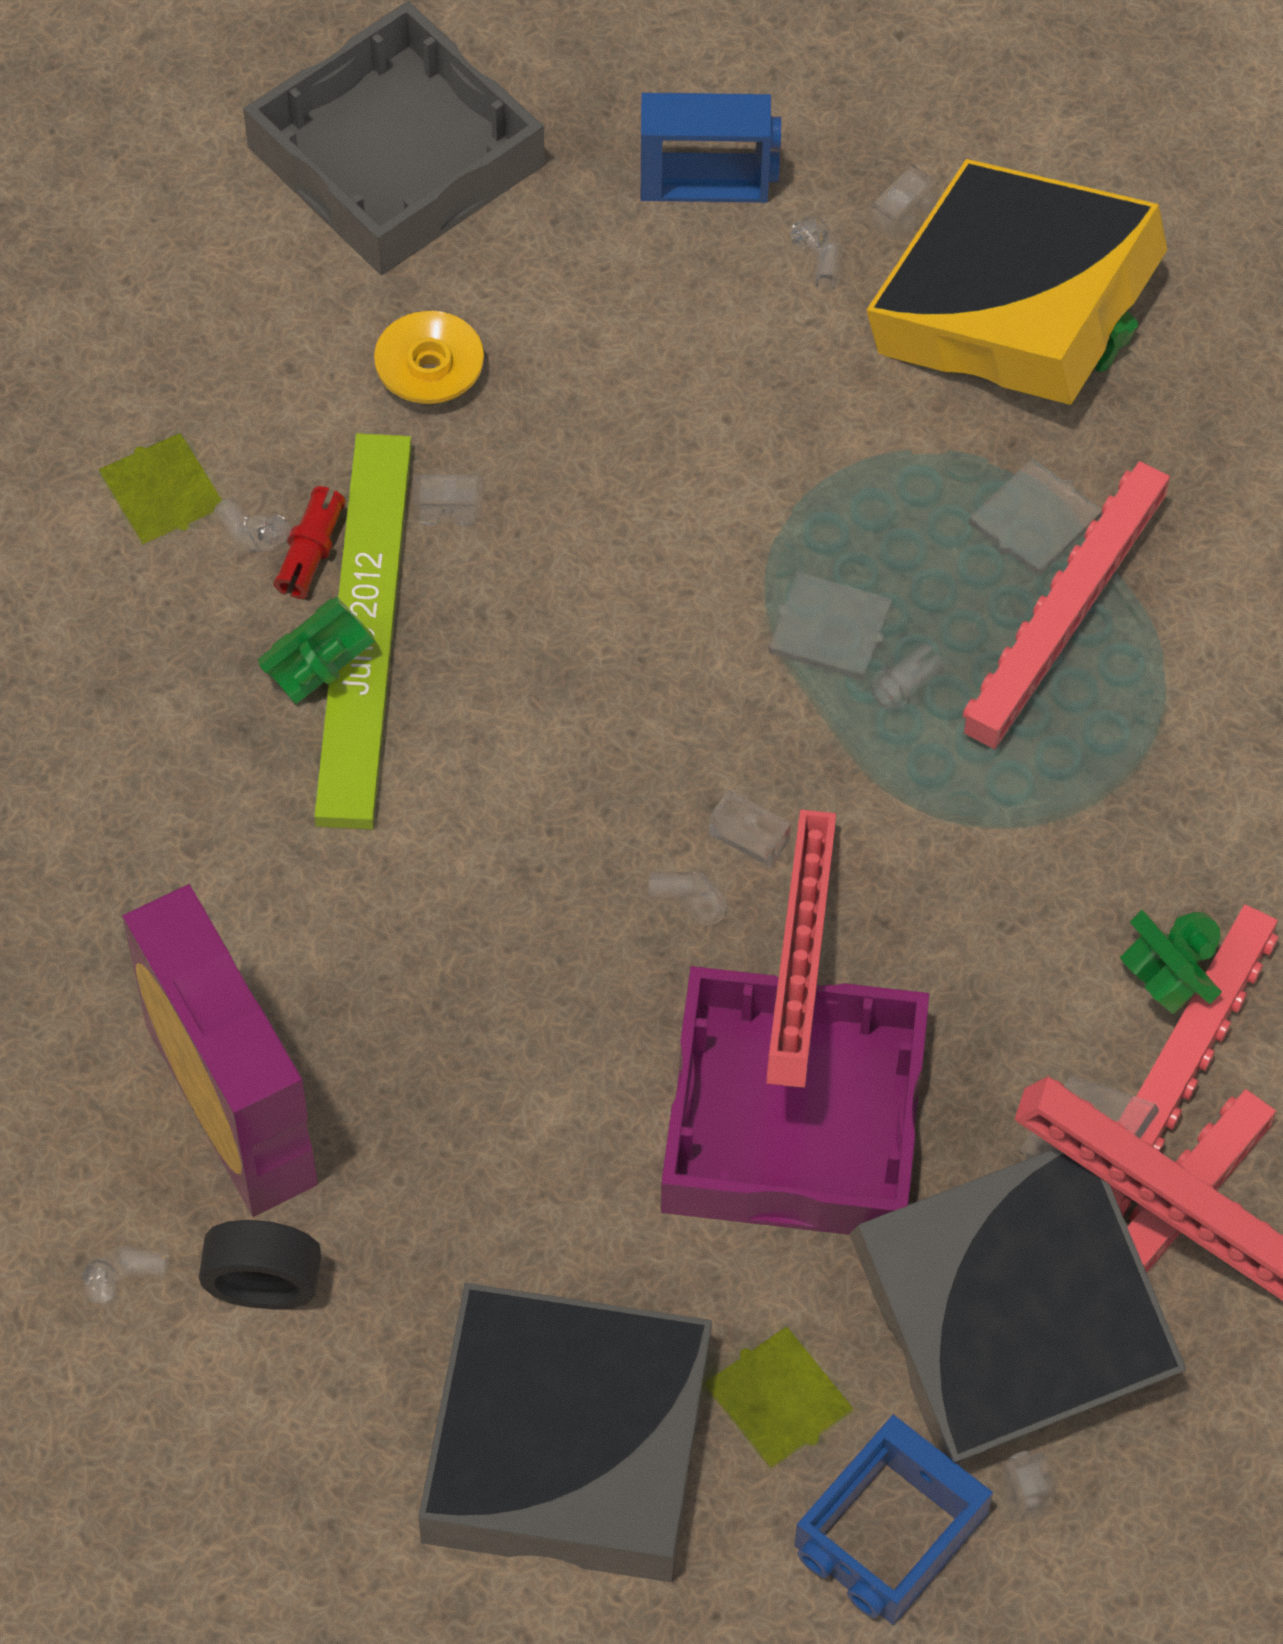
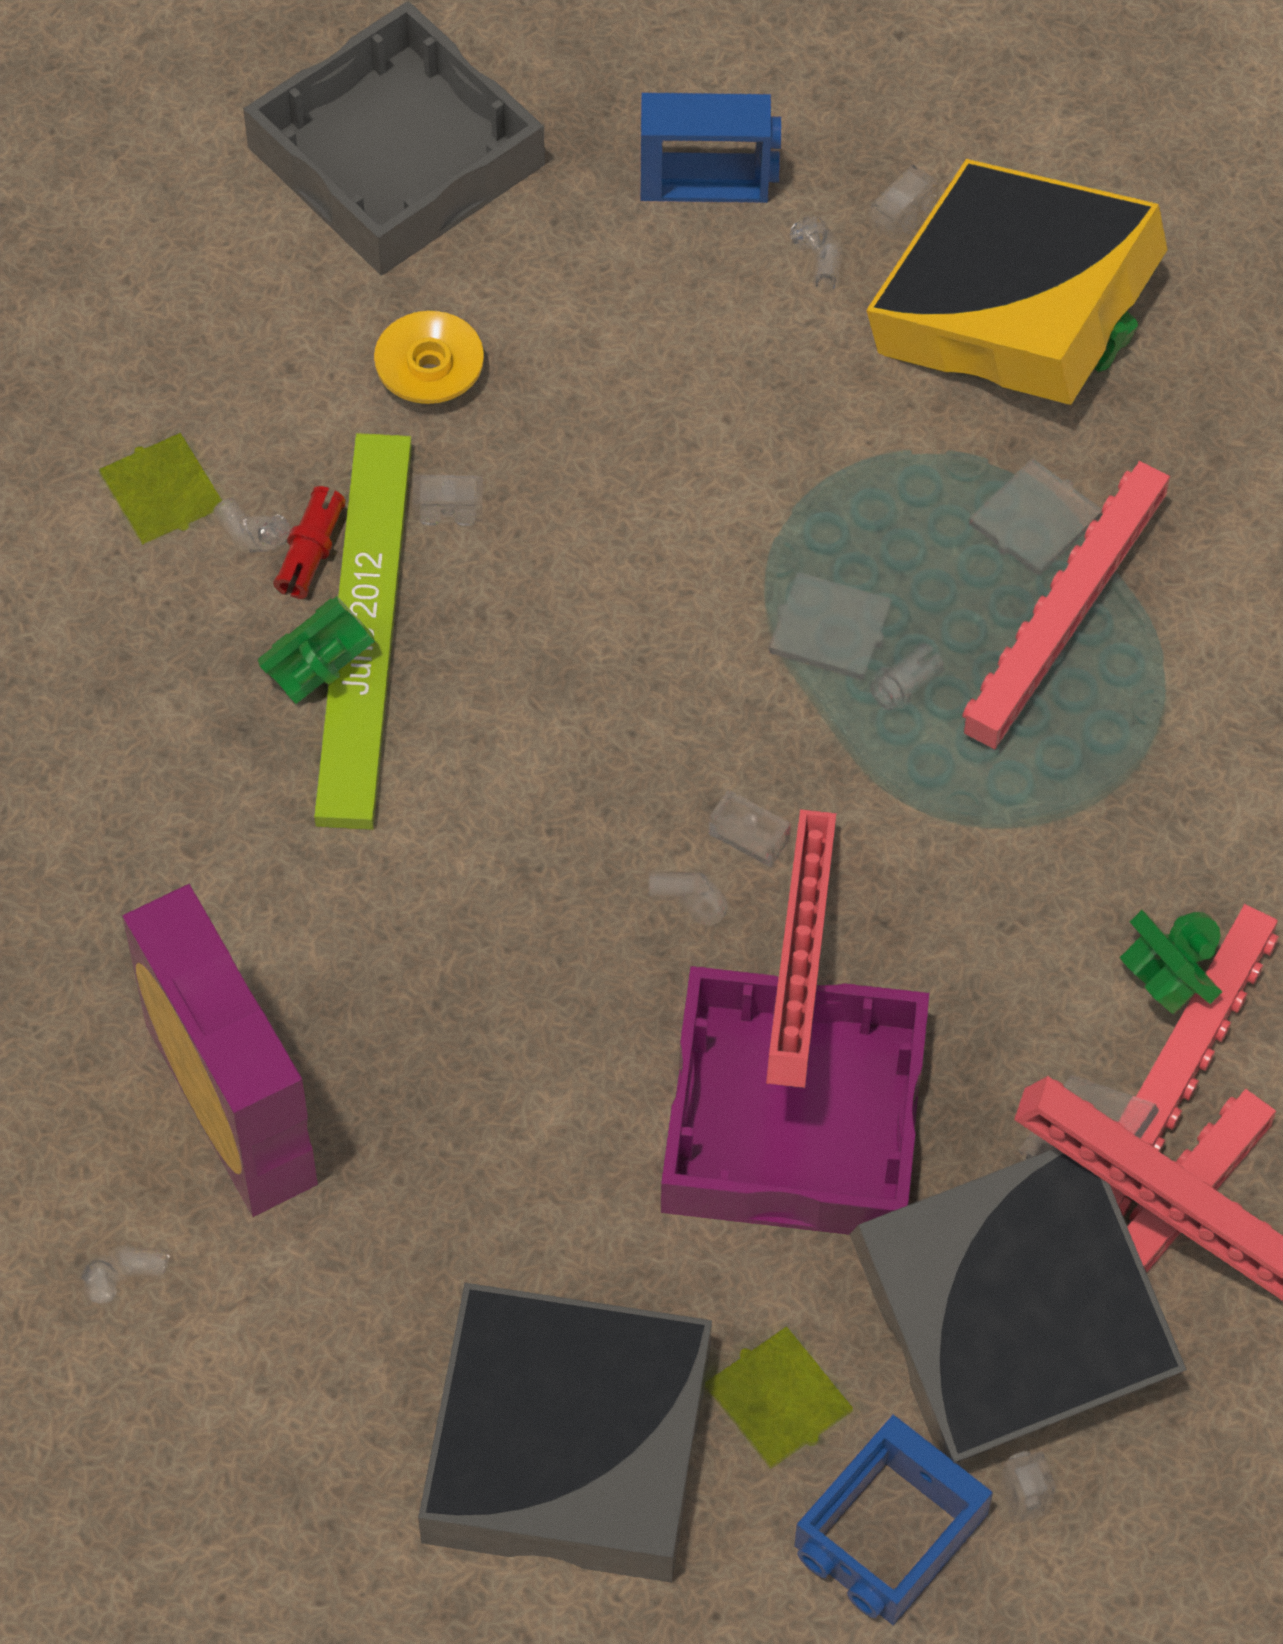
(260, 1264): black tyre -> none

